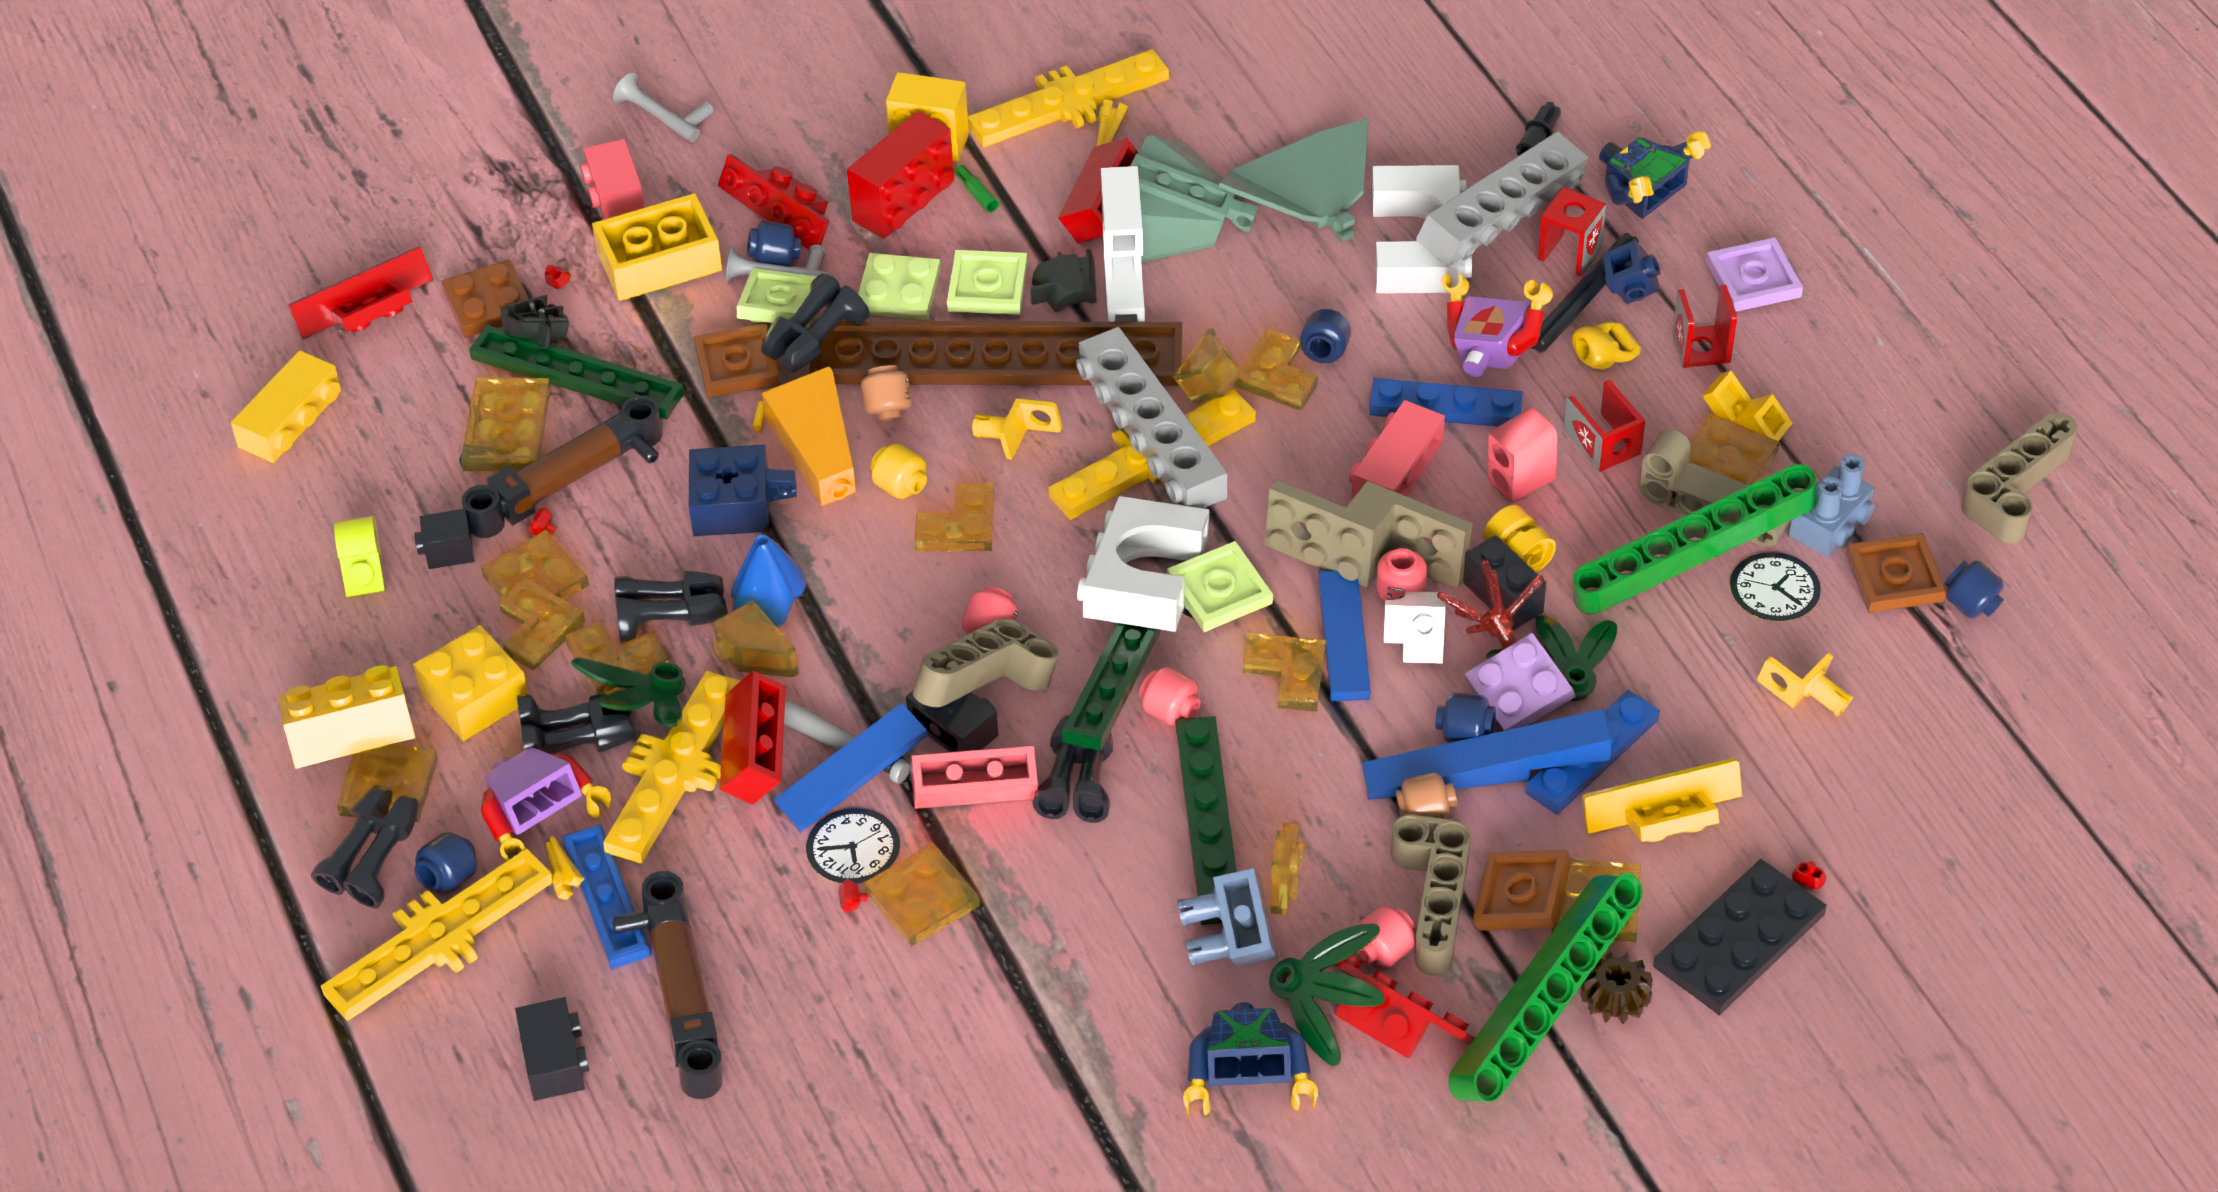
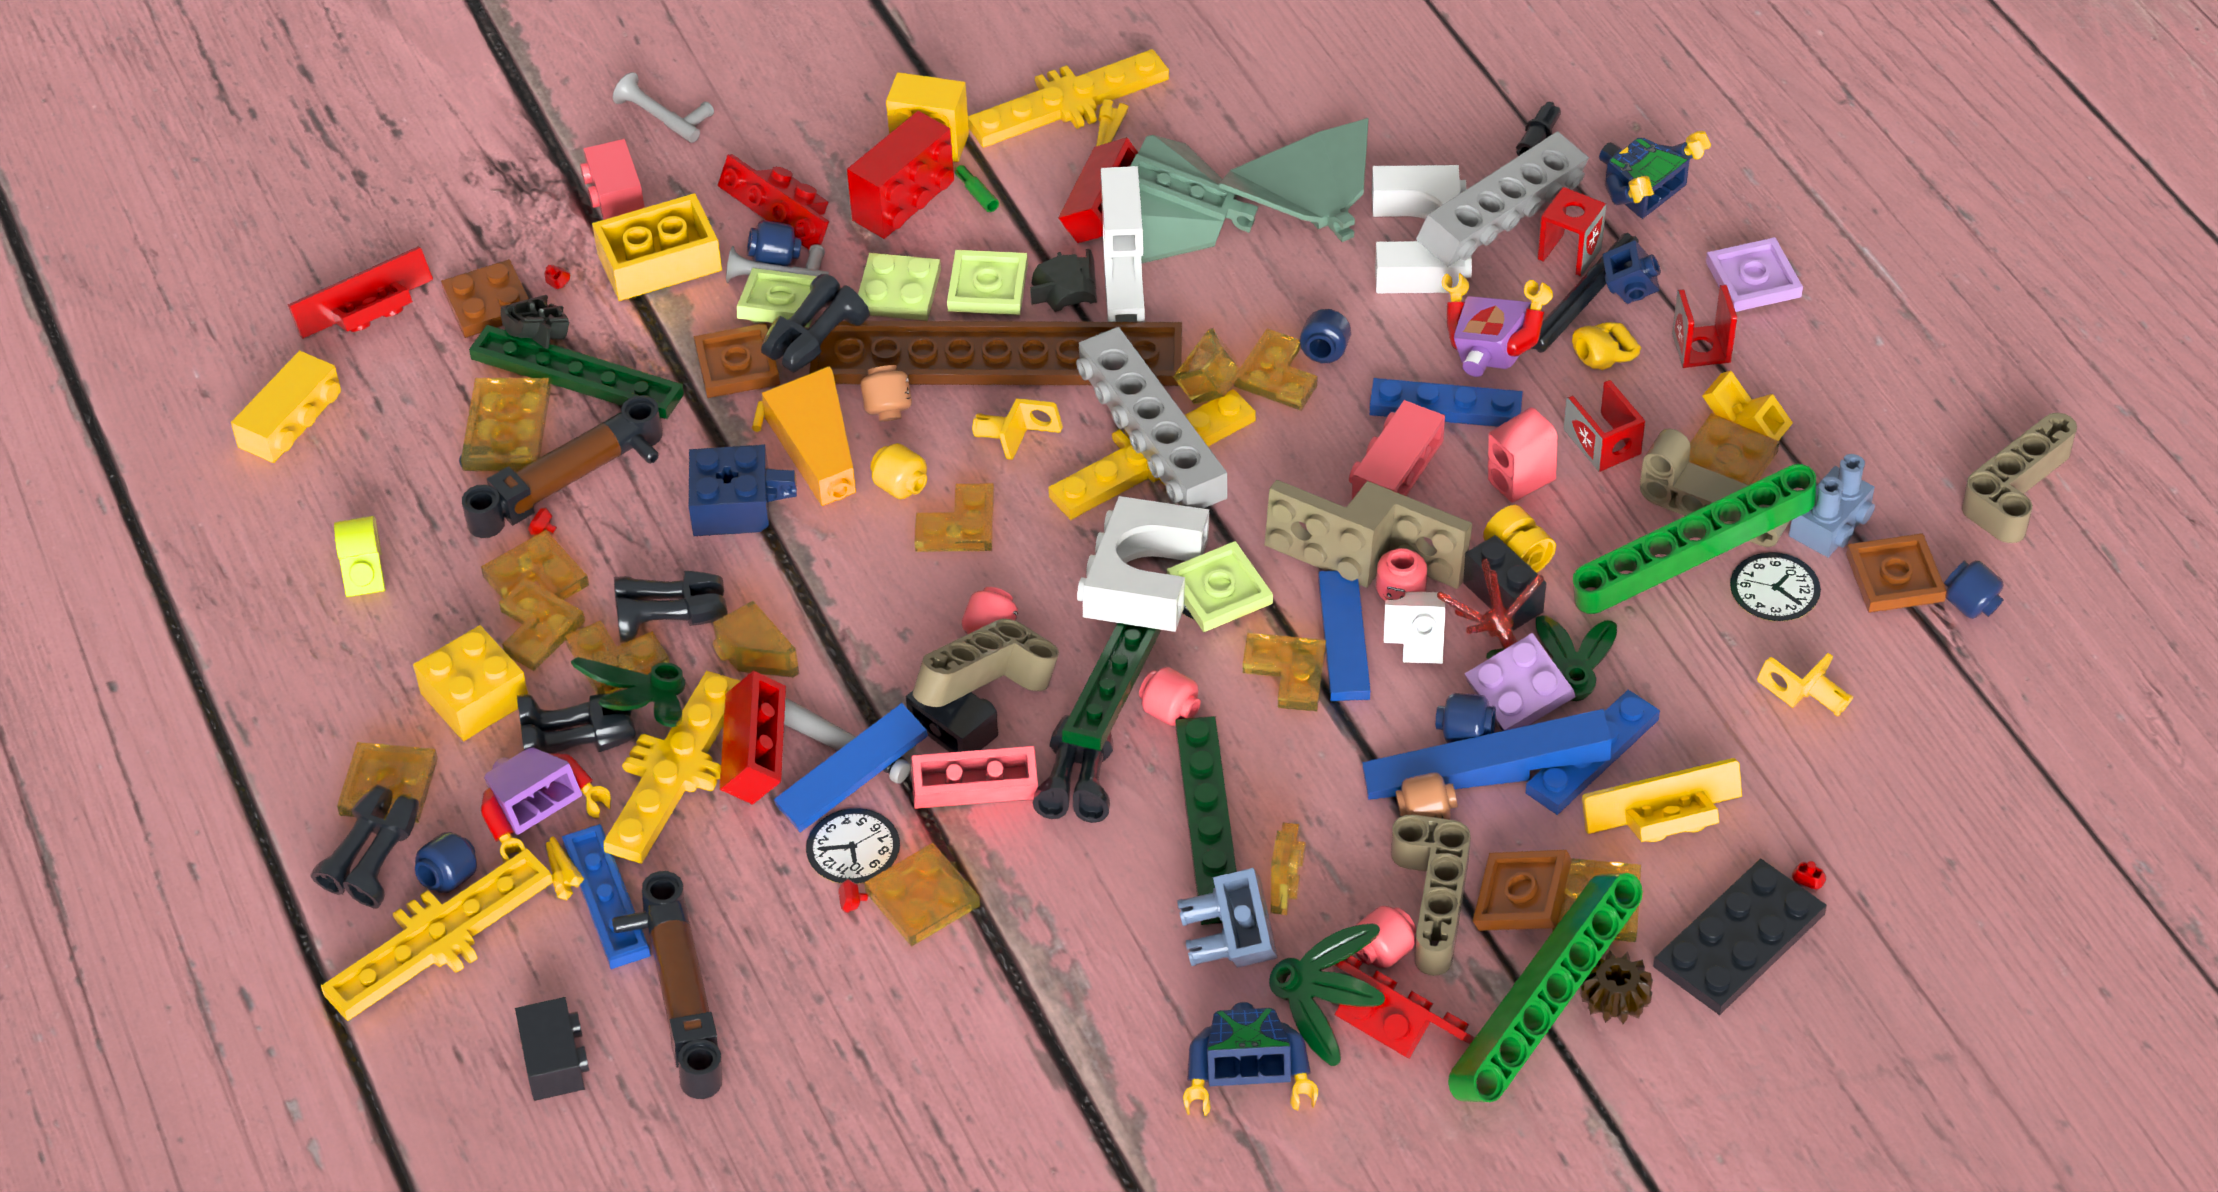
(345, 716): brick -> none
(445, 539): black brick -> none
(768, 579): blue hat -> none

